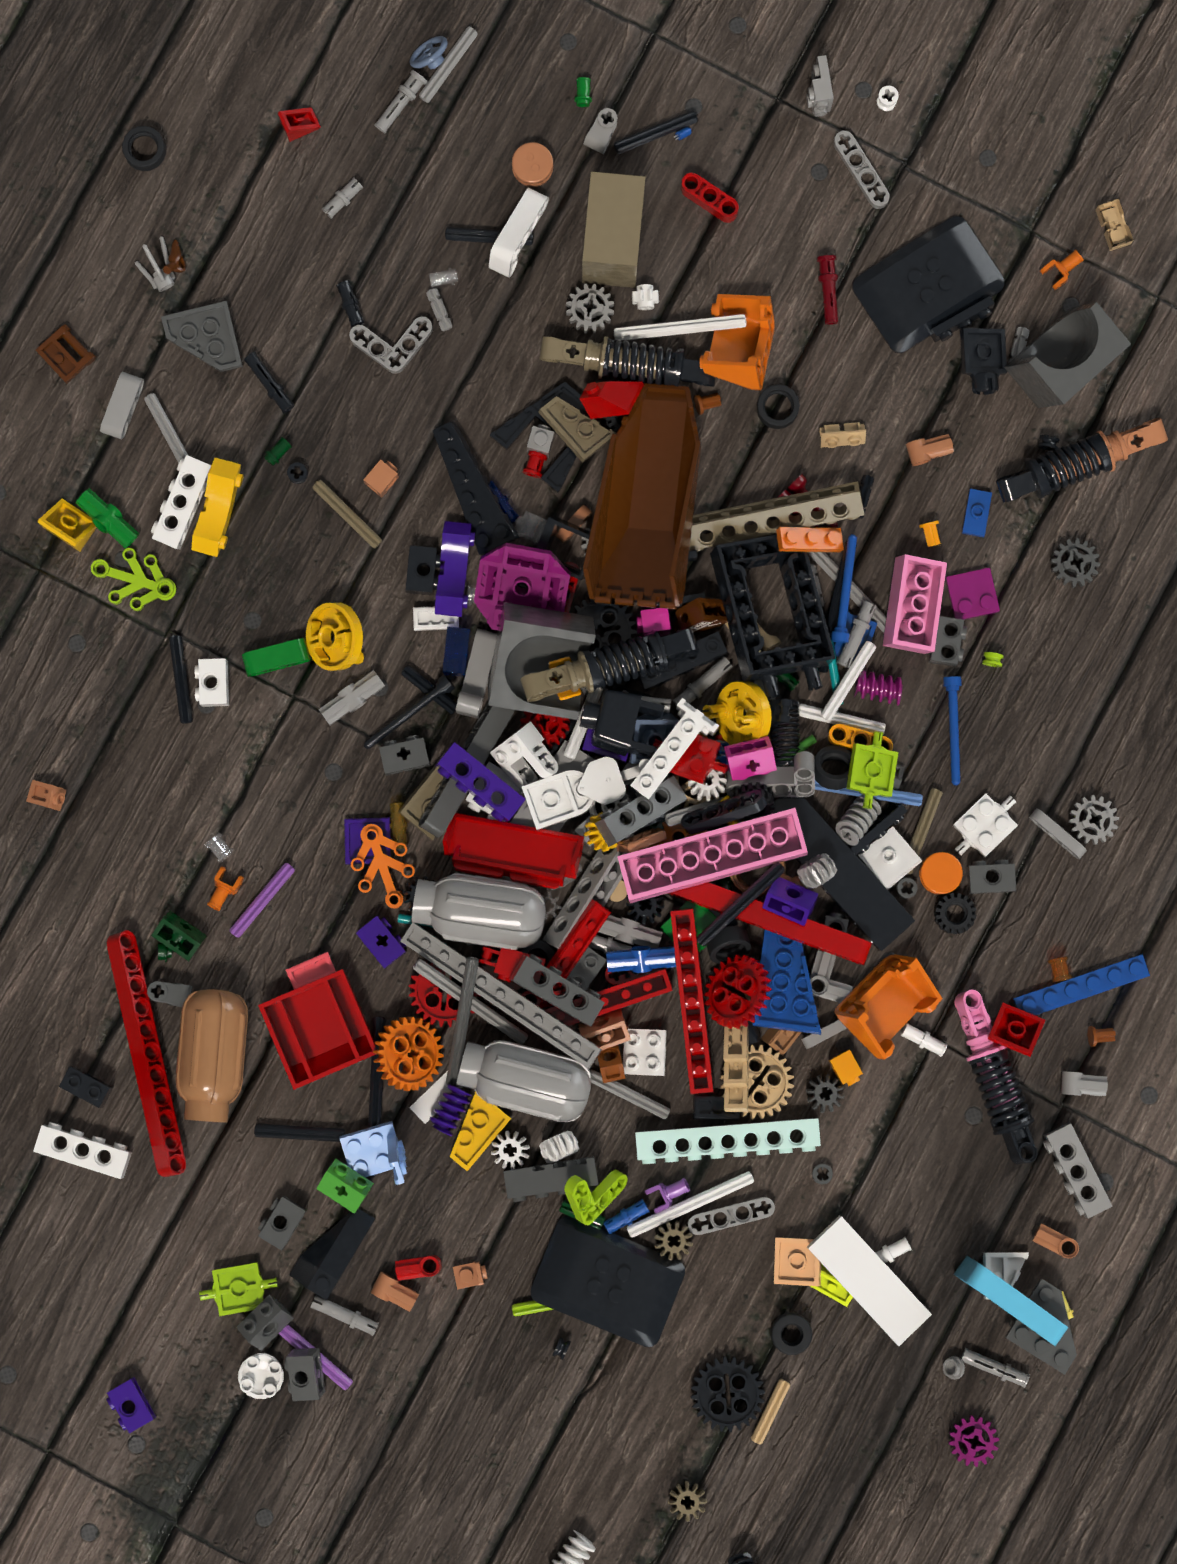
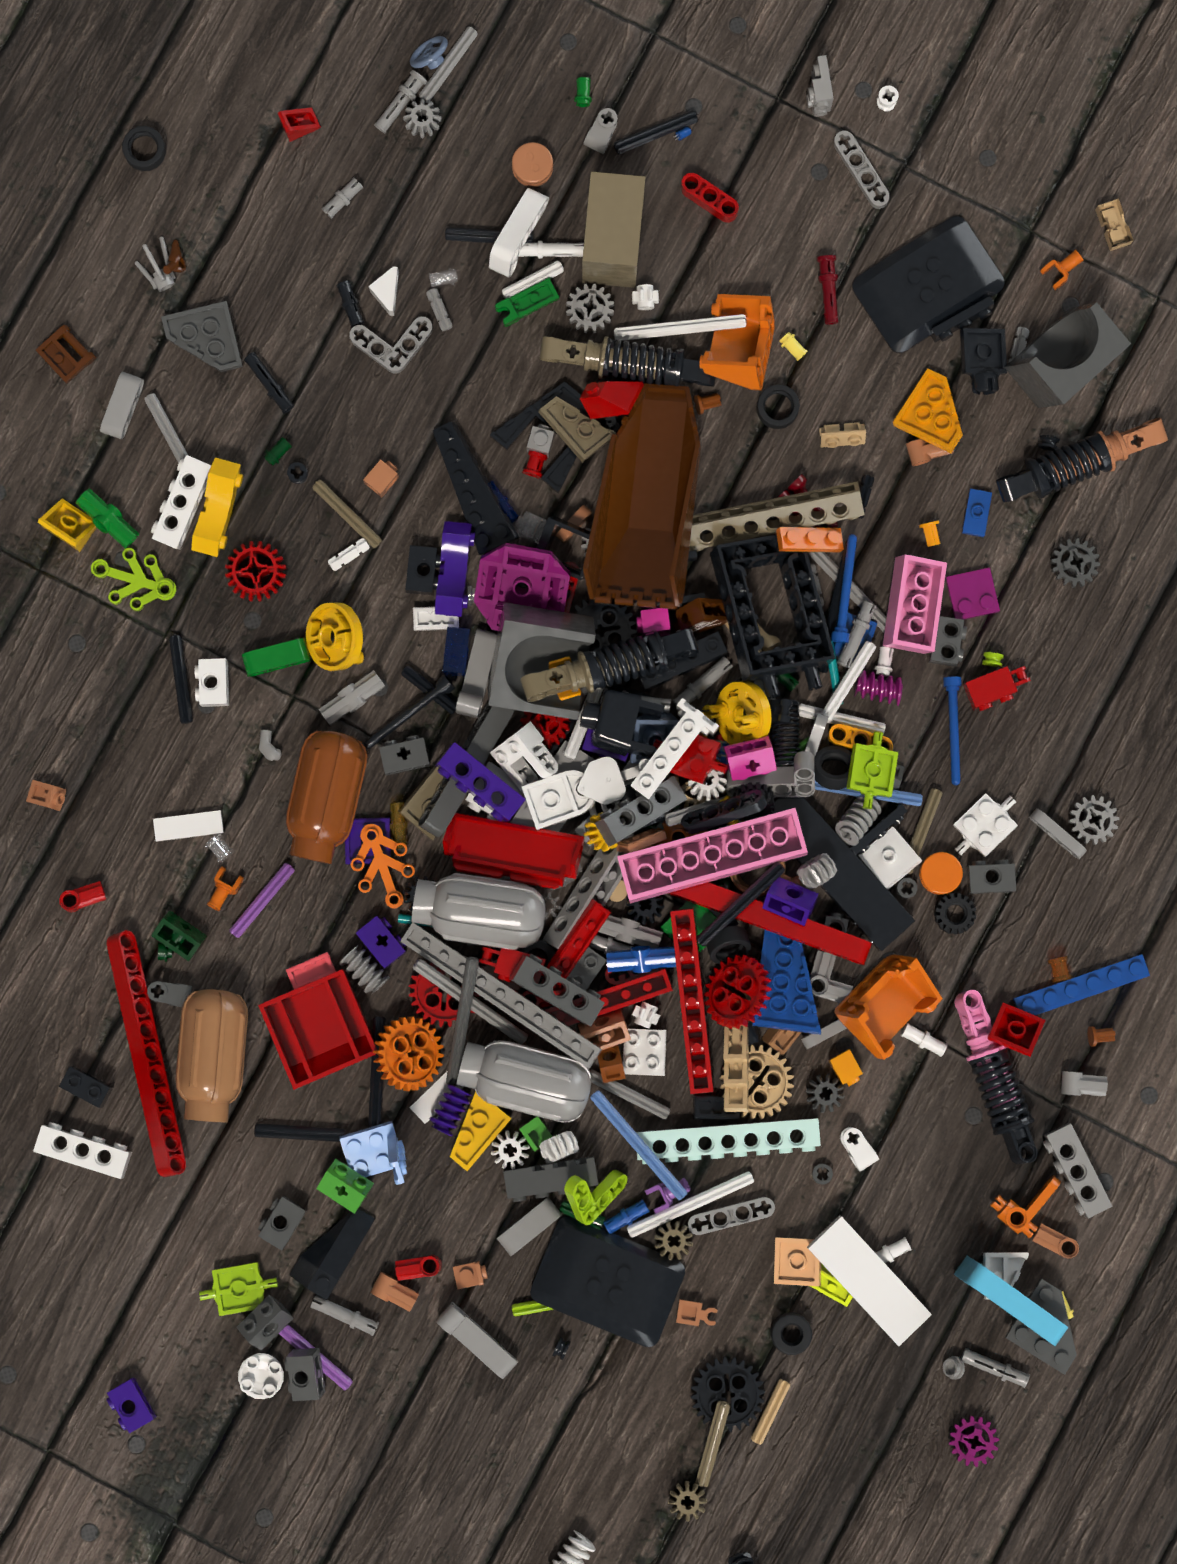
(84, 896): none -> red piece
(188, 825): none -> white tile
(265, 570): none -> red gear
(267, 748): none -> light grey arm
(325, 794): none -> dark orange piece
(348, 554): none -> white axle
(364, 970): none -> light grey piece
(385, 290): none -> white slope
(422, 110): none -> light grey gear
(477, 1340): none -> light grey beam
(527, 301): none -> green plate
(529, 1226): none -> light grey beam
(535, 1132): none -> bright green panel
(547, 272): none -> white axle
(552, 249): none -> white pin
(638, 1145): none -> medium blue axle
(645, 1015): none -> white gear
(691, 1313): none -> nougat plate
(712, 1443): none -> dark tan axle
(793, 346): none -> light yellow pin
(816, 733): none -> light grey beam
(860, 1151): none -> white piece
(884, 661): none -> white pin
(931, 413): none -> light orange plate
(994, 687): none -> red brick
(1006, 1208): none -> orange piece

